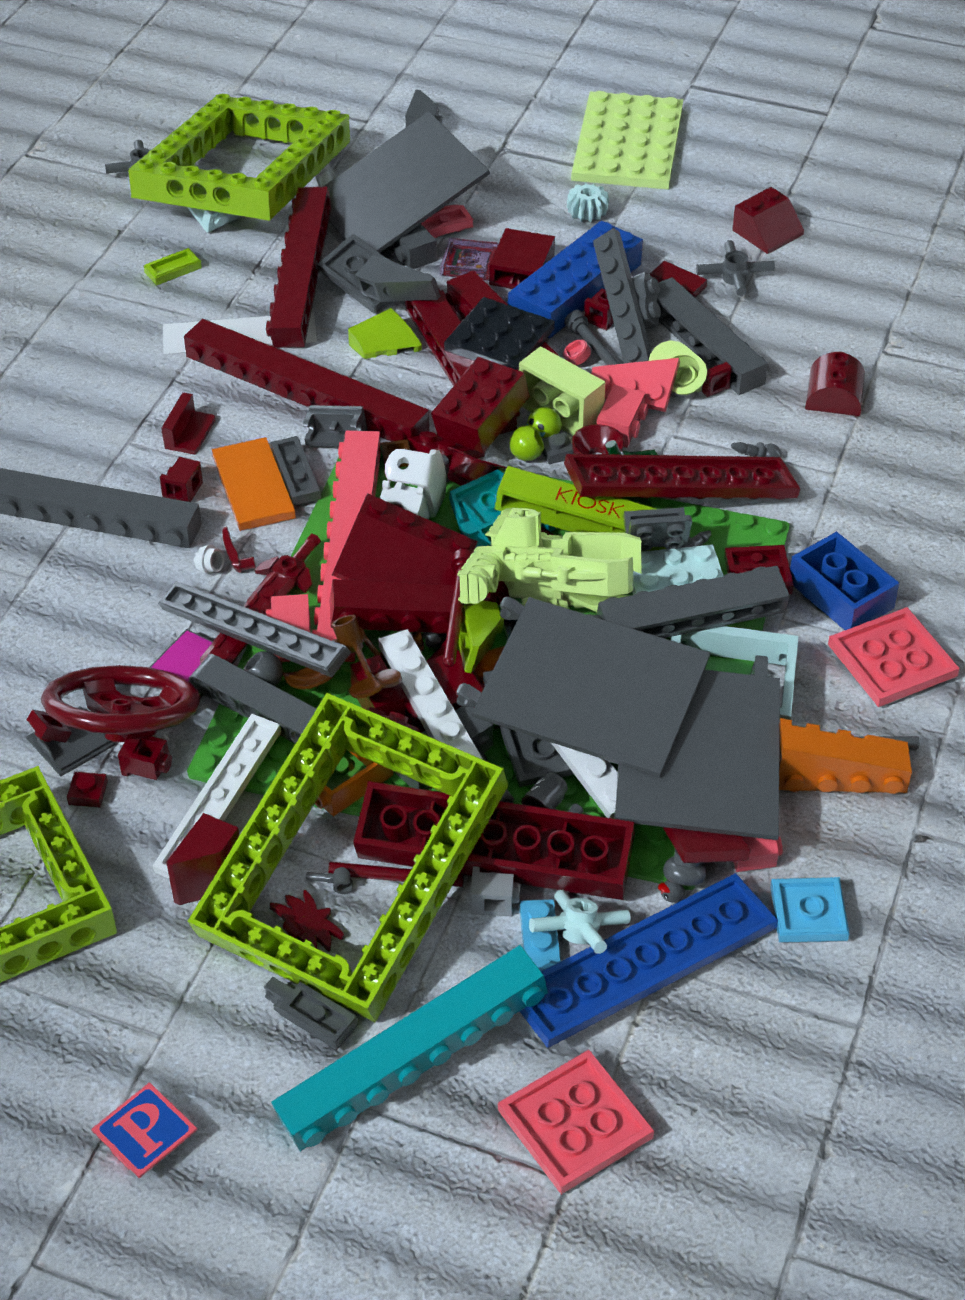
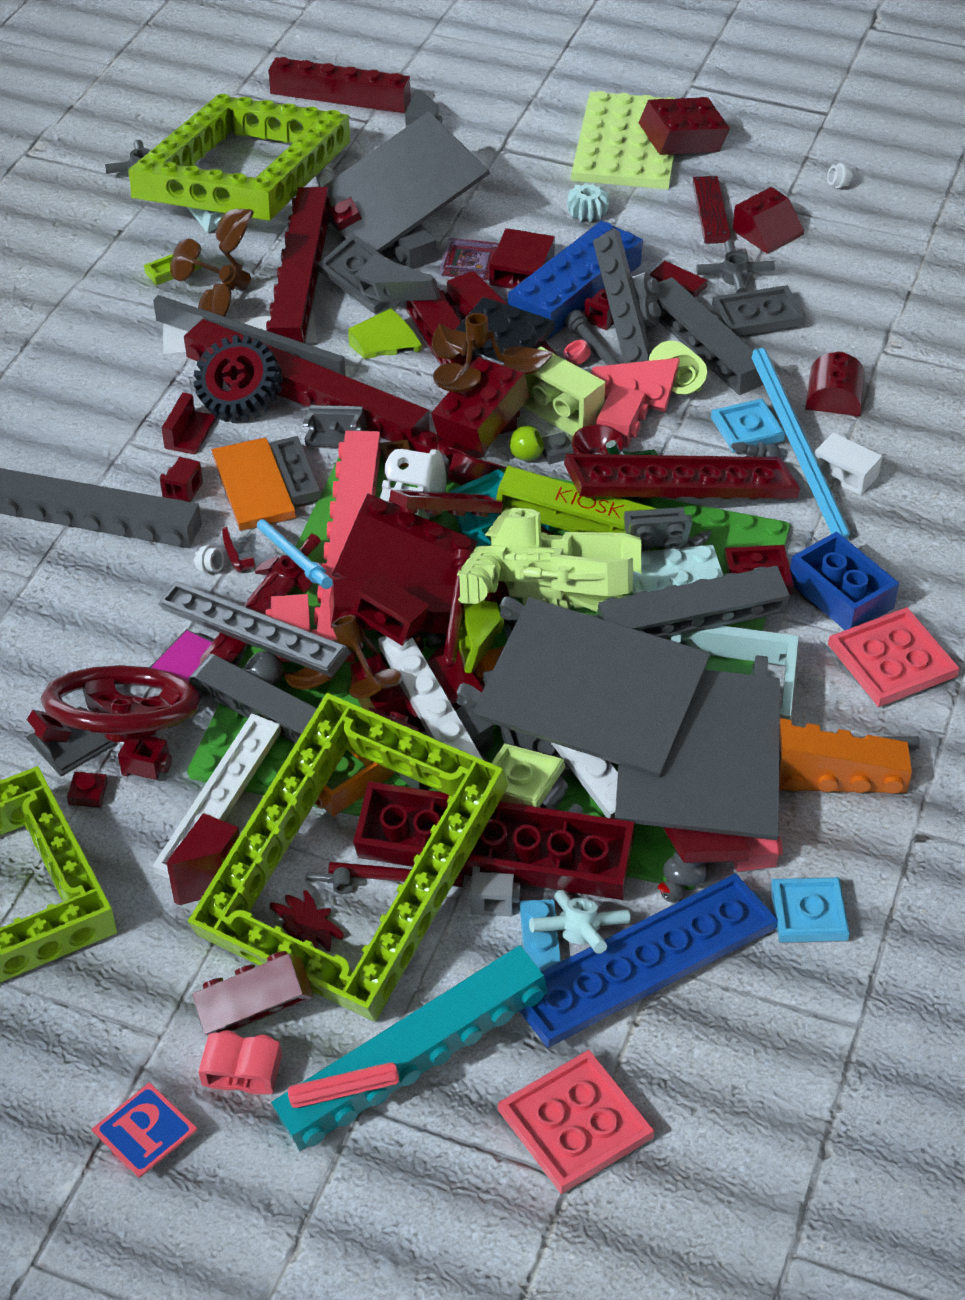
(187, 316): none -> dark grey tile
(230, 233): none -> reddish brown plant
(240, 1063): none -> coral brick
(245, 392): none -> wheel
(253, 993): none -> brick
(311, 1011): dark grey hinge -> none
(313, 570): none -> medium azure bar
(339, 84): none -> dark red brick
(343, 1085): none -> coral axle
(345, 213): none -> dark red plate
(389, 609): none -> dark red brick
(448, 220): coral wing -> none
(453, 343): none -> reddish brown plant
(454, 503): none -> dark red plate
(528, 774): none -> yellowish green plate
(545, 421): lime piece -> none
(683, 125): none -> dark red brick
(711, 209): none -> dark red tile
(717, 379): dark red tile -> none
(748, 423): none -> medium azure plate
(759, 310): none -> dark grey plate
(799, 443): none -> medium azure axle
(839, 175): none -> white plate
(848, 462): none -> white brick

